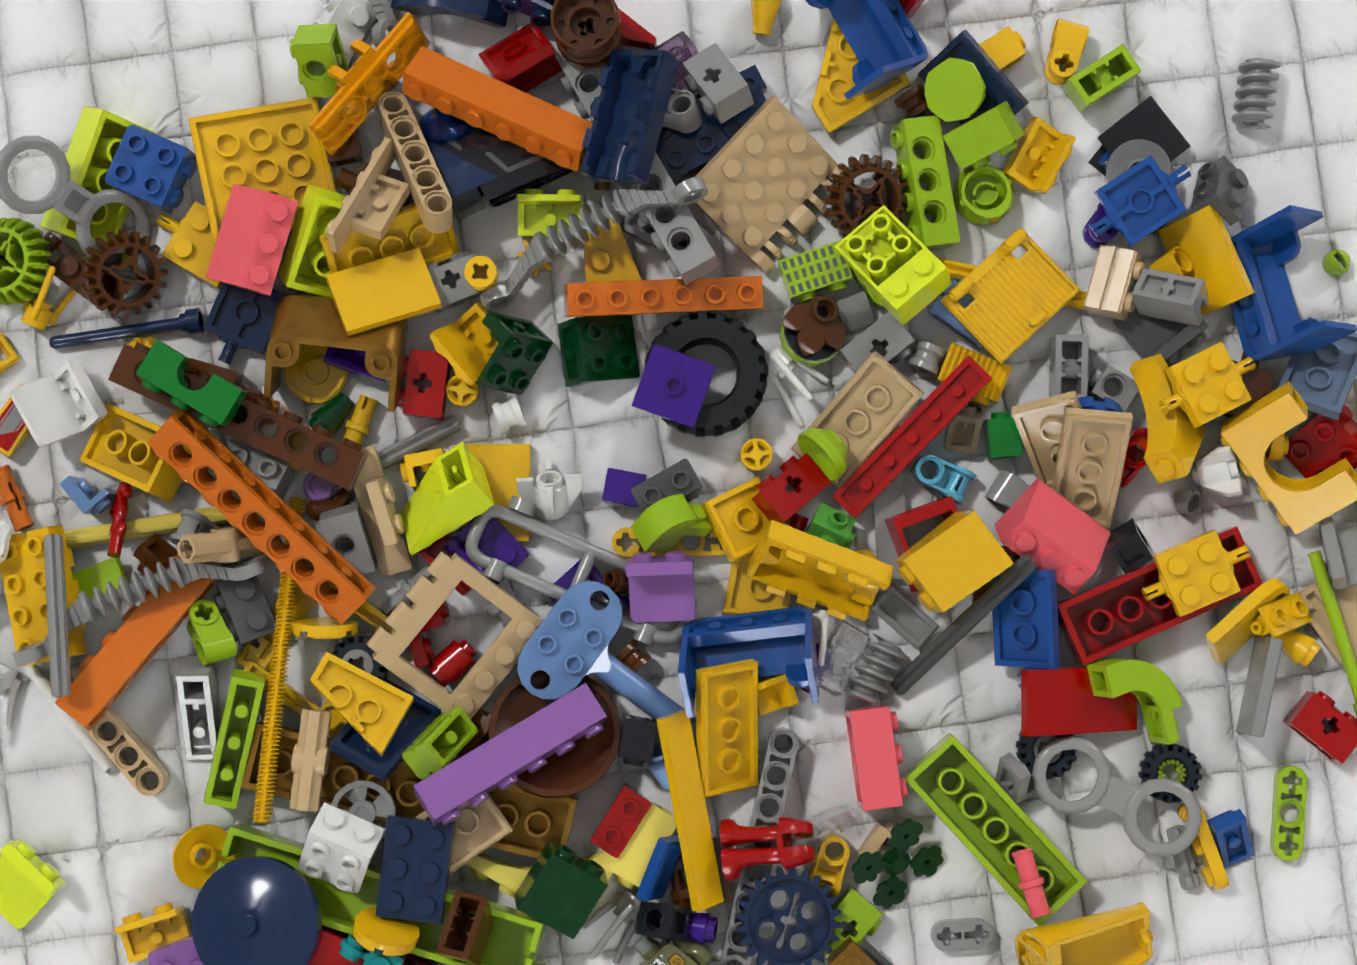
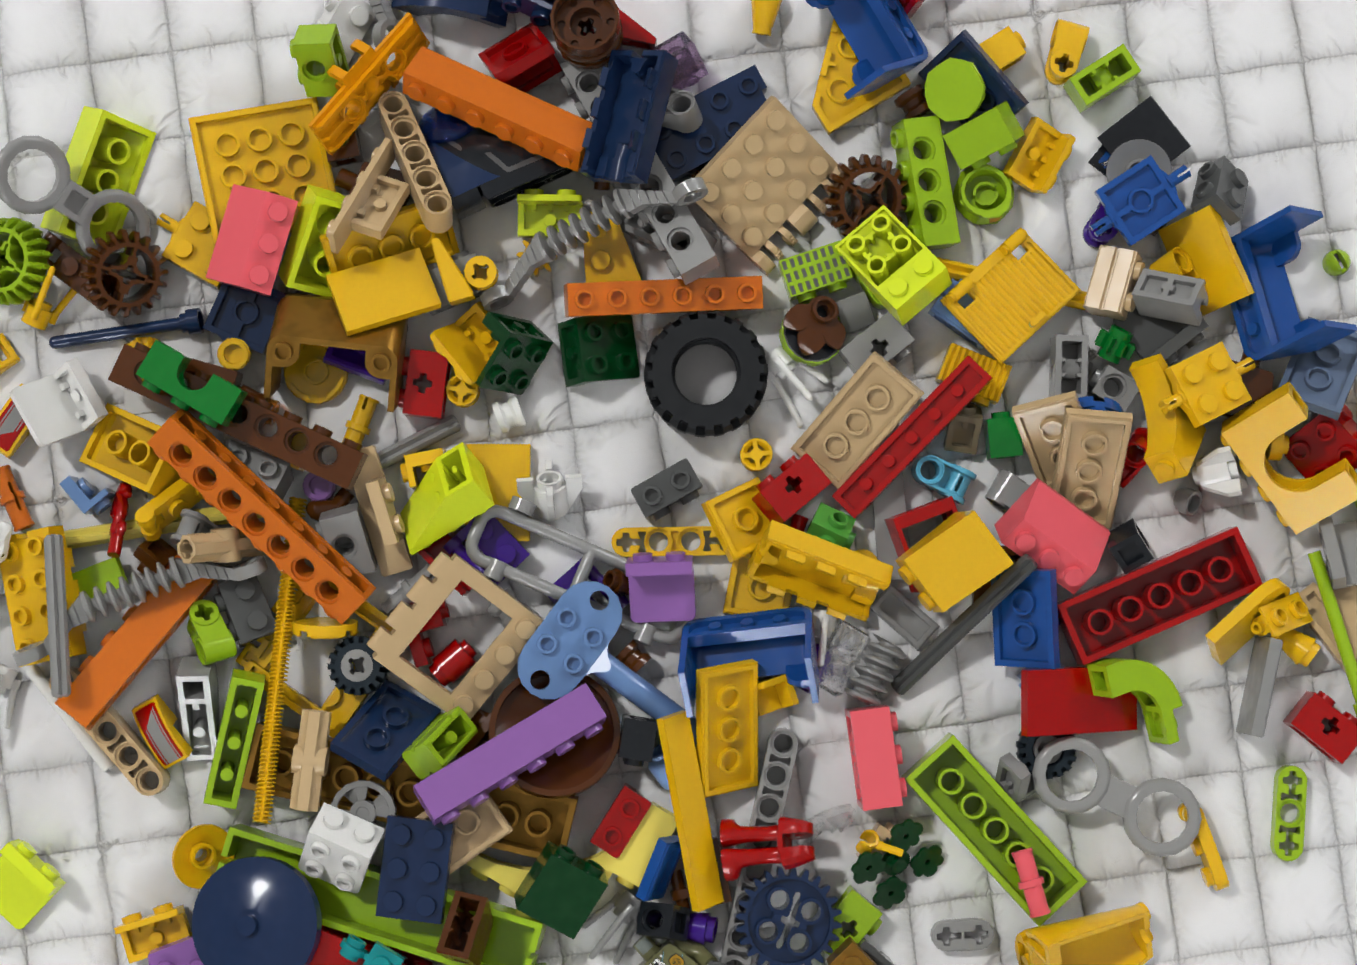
(151, 168): blue bracket -> none
(156, 727): none -> slope
(166, 508): none -> yellow plate
(234, 354): none -> yellow tile
(332, 413): dark green cone -> none
(362, 700): yellow wing -> none
(391, 935): yellow tile -> none
(454, 283): none -> yellow slope
(619, 486): dark purple brick -> none
(668, 521): lime brick -> none
(673, 386): dark purple plate -> none
(717, 83): light grey brick -> none
(826, 451): lime piece -> none
(830, 868): yellow piece -> none
(874, 843): none -> yellow hand
(927, 357): light grey wheel -> none
(1115, 344): none -> green gear
(1184, 763): black bush -> none
(1184, 861): light grey axle -> none
(1196, 573): yellow plate -> none
(1231, 837): blue slope -> none
(1254, 92): light grey piece -> none

